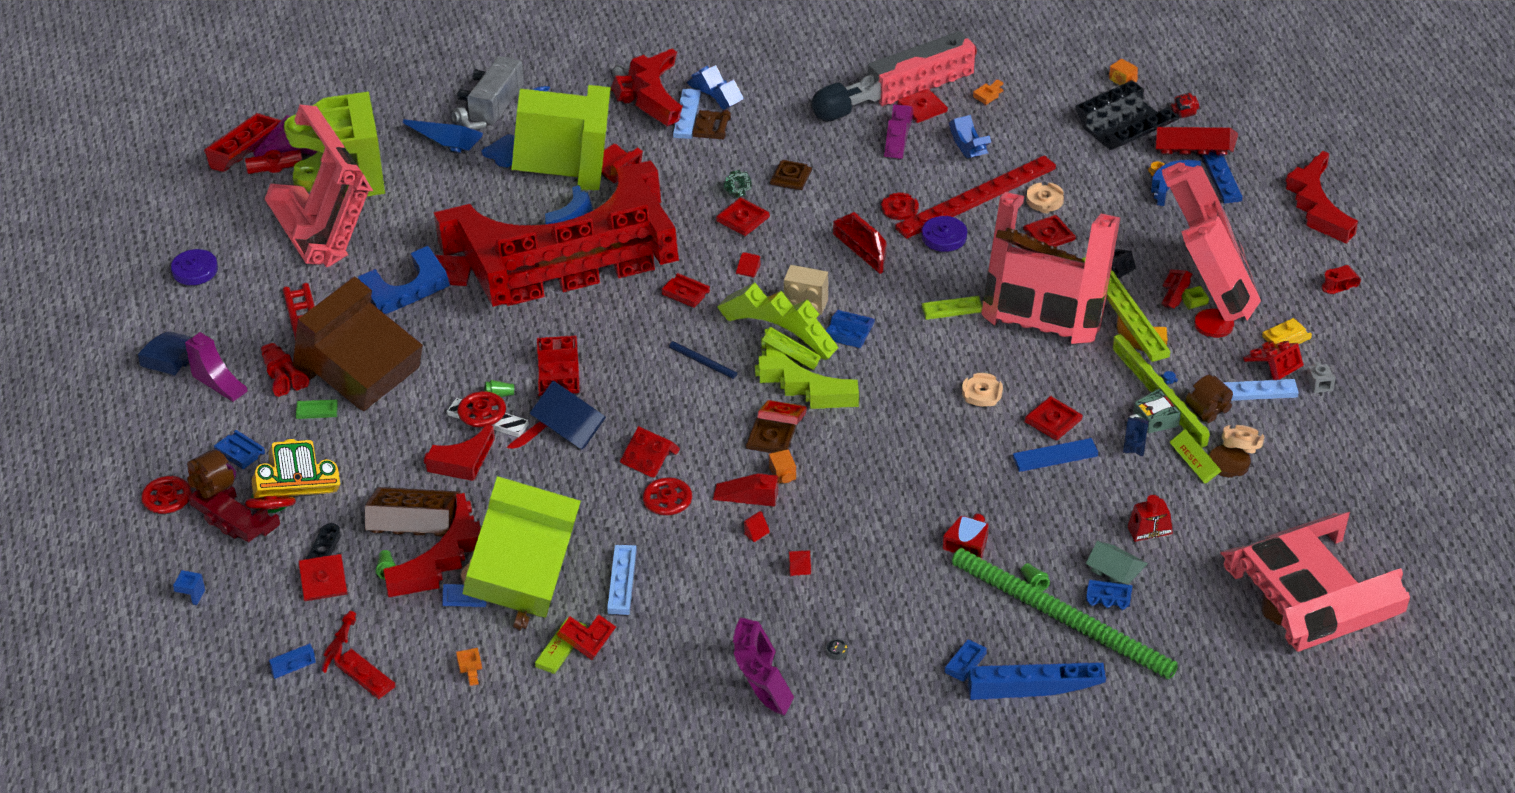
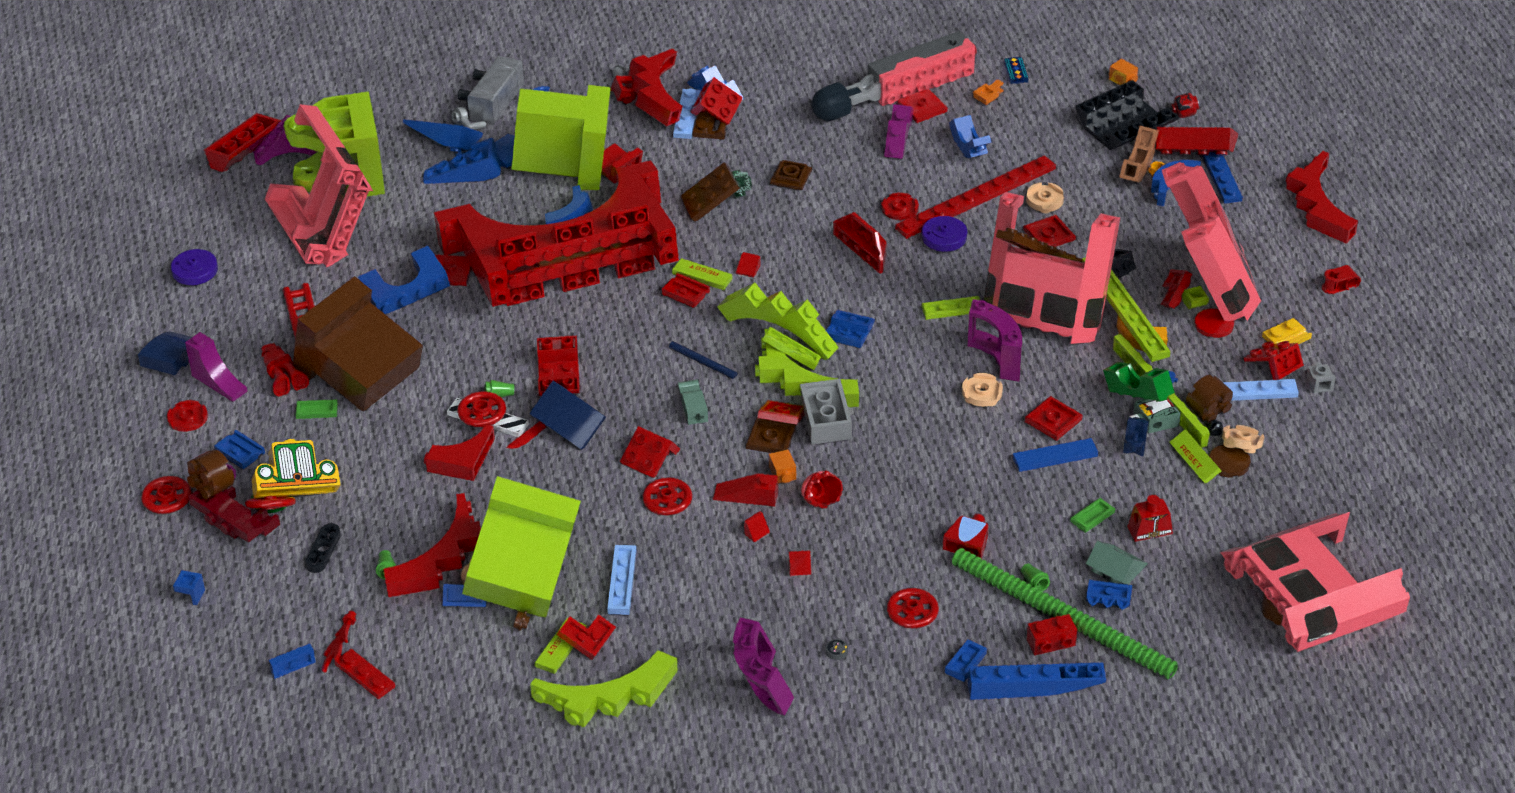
(187, 416): none -> red tile
(272, 161): red piece -> none
(322, 577): red plate -> none
(410, 511): reddish brown slope -> none
(469, 662): orange plate -> none
(474, 165): none -> blue wedge
(611, 697): none -> lime arch
(693, 402): none -> sand green piece
(703, 274): none -> lime tile
(710, 192): none -> reddish brown plate
(717, 100): none -> red bracket
(743, 216): red plate -> none
(806, 284): tan brick -> none
(822, 489): none -> red hair
(826, 411): none -> light grey slope
(909, 621): none -> red plate
(1007, 347): none -> magenta window
(1016, 70): none -> clear blue tile
(1051, 634): none -> red brick
(1092, 515): none -> bright green tile
(1141, 156): none -> nougat arch
(1151, 385): none -> green arch
(1218, 429): none -> black hinge

